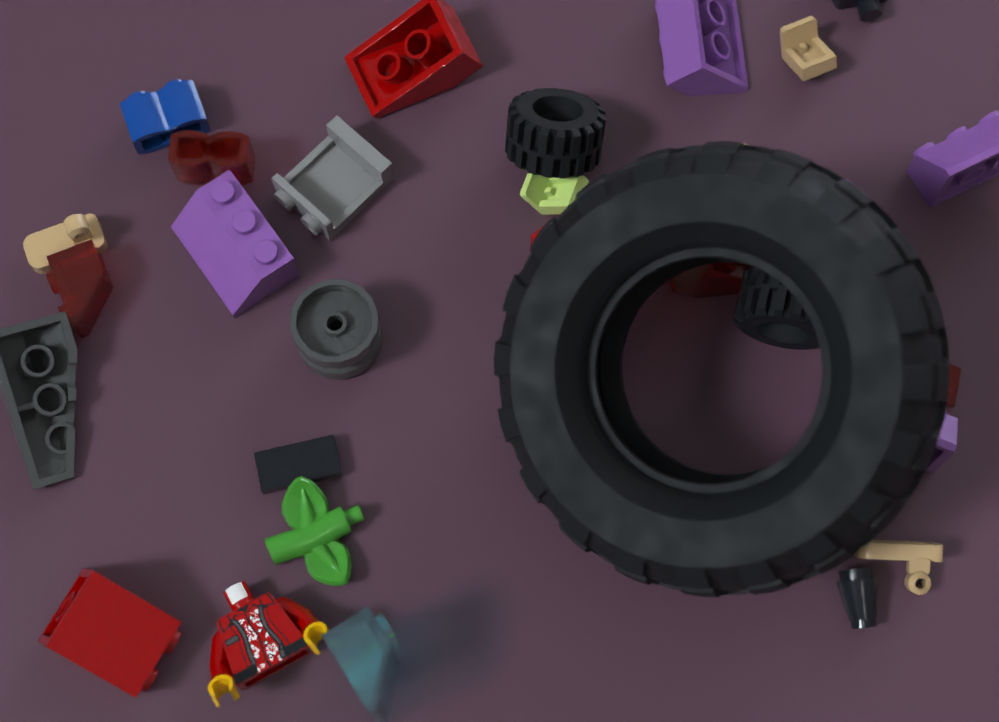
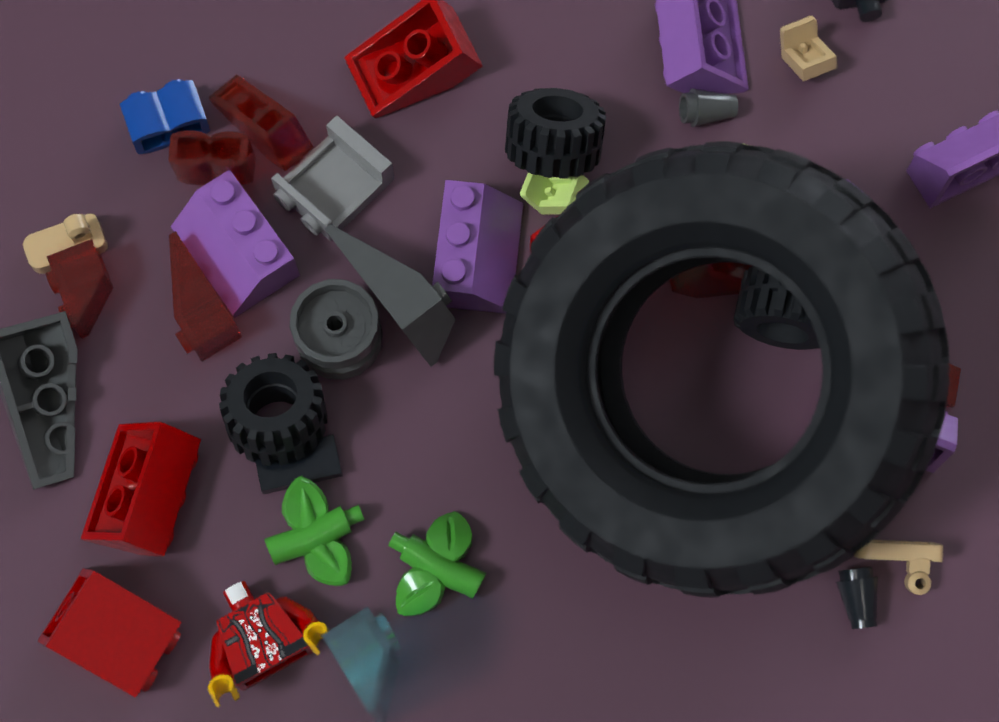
(142, 488): none -> red slope
(197, 308): none -> clear red slope
(264, 121): none -> clear red slope
(270, 382): none -> black tyre
(403, 292): none -> dark grey wedge
(435, 565): none -> bright green plant
(477, 245): none -> medium lavender slope
(705, 107): none -> dark grey cone

